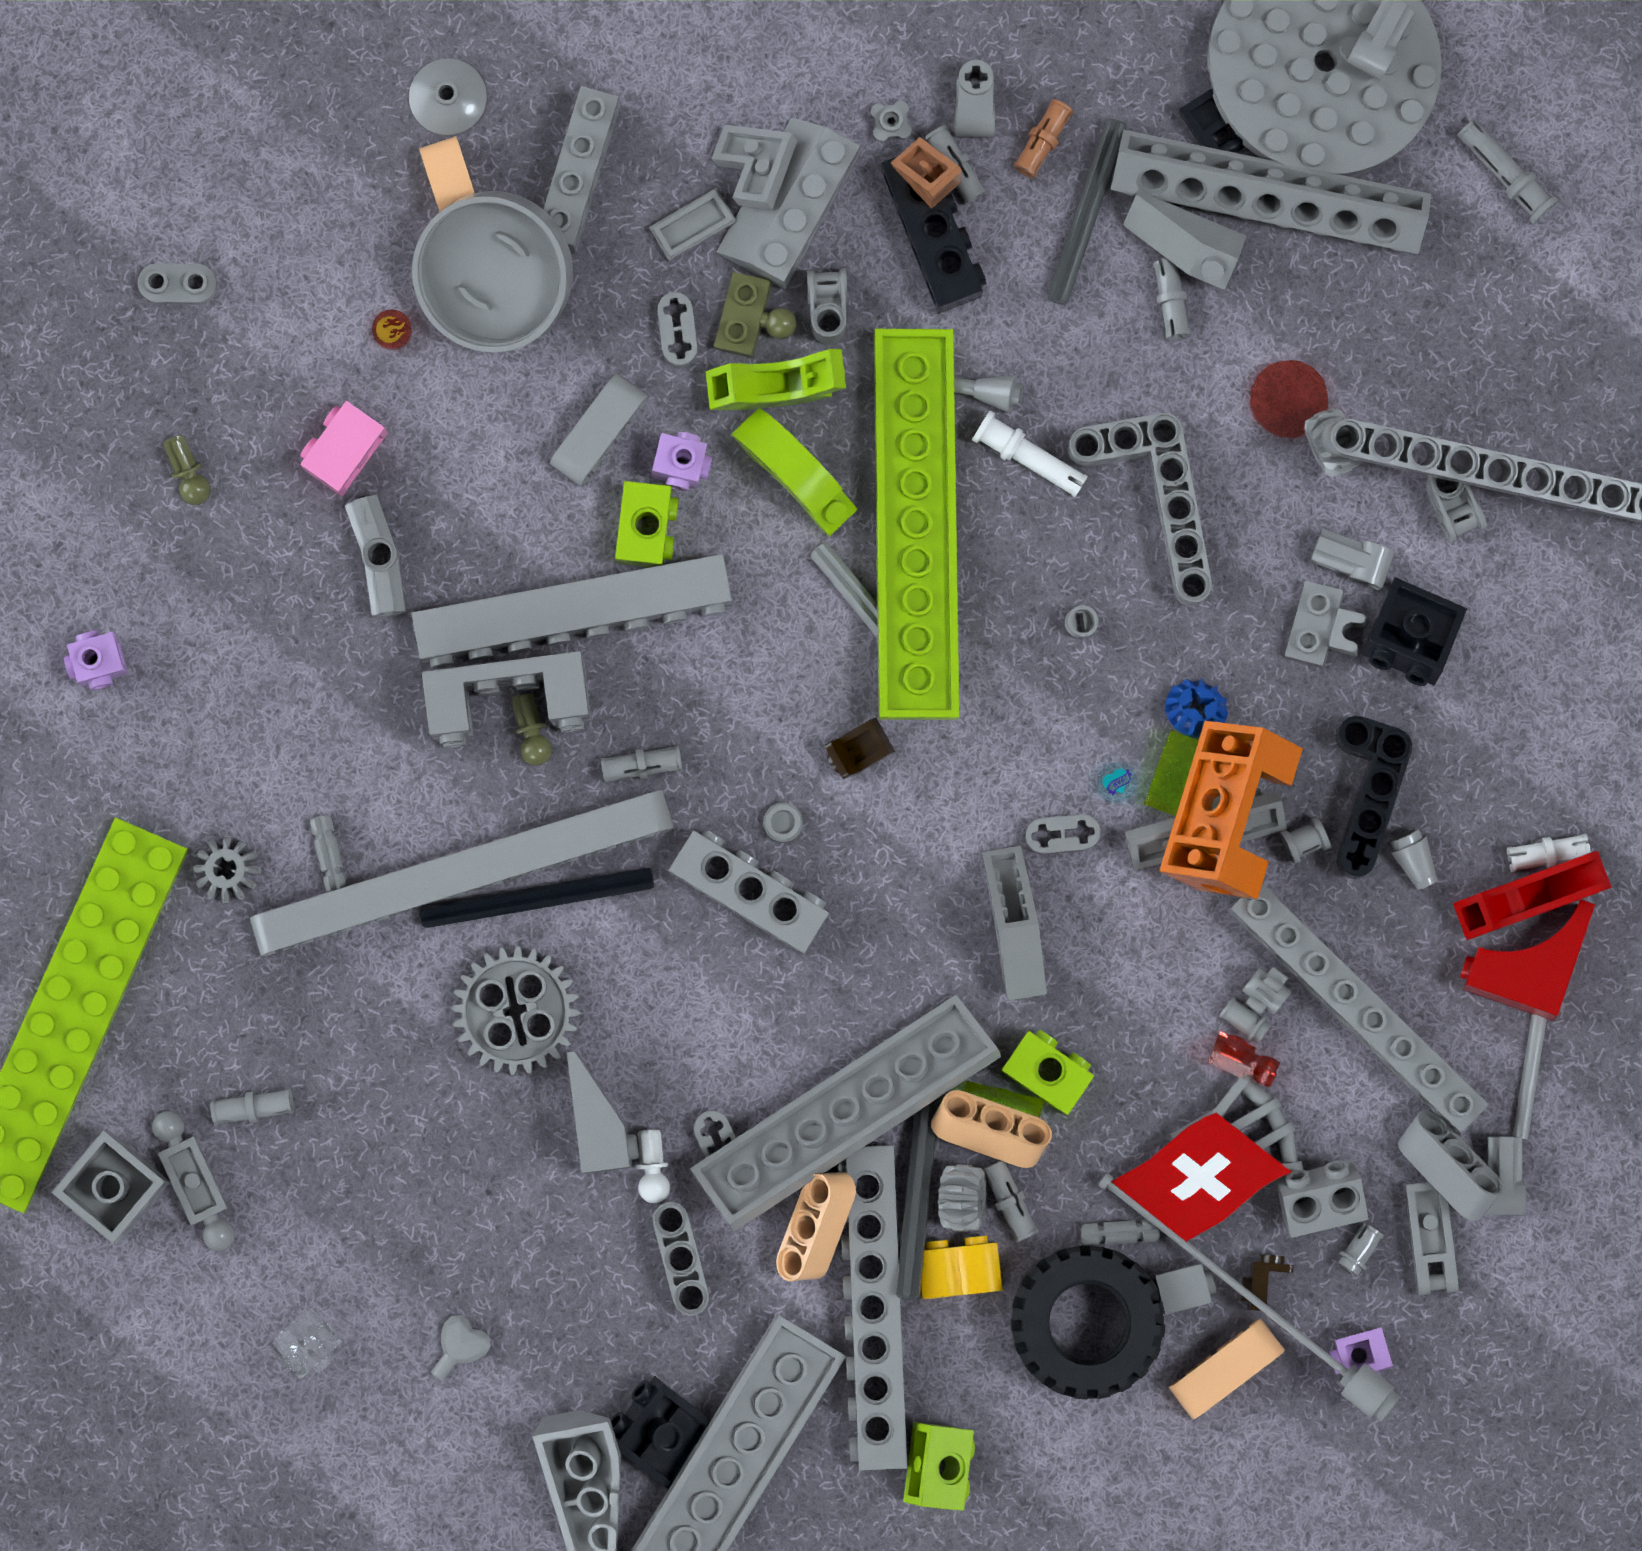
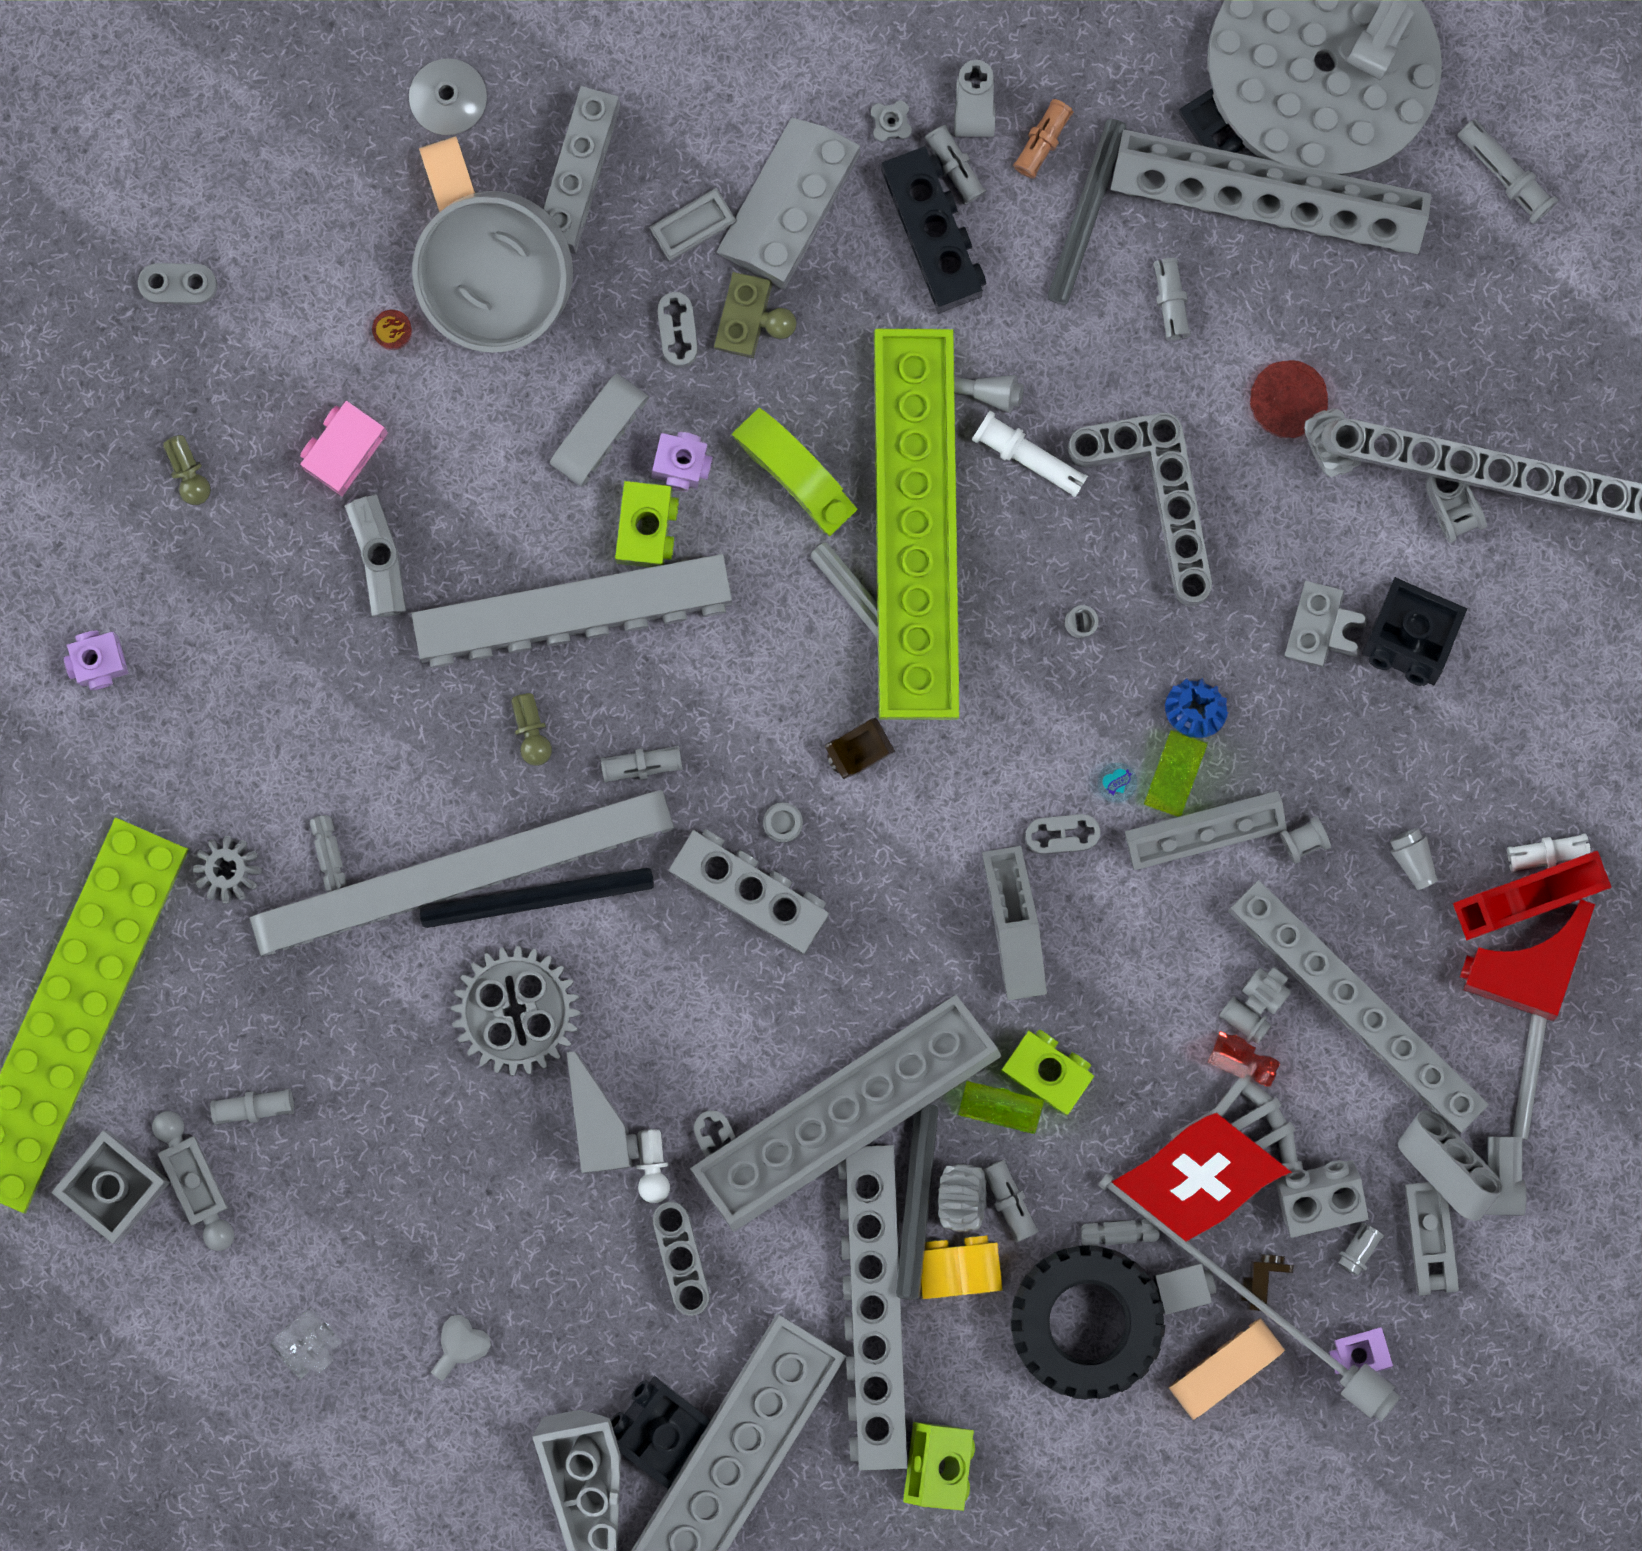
(449, 697): light grey plate -> none
(763, 161): light grey plate -> none
(776, 384): lime arch -> none
(816, 1226): light nougat beam -> none
(827, 298): light grey piece -> none
(928, 171): nougat slope -> none
(991, 1129): light nougat beam -> none
(1186, 239): light grey slope -> none
(1206, 841): orange plate -> none
(1358, 560): light grey piece -> none
(1366, 799): black beam -> none

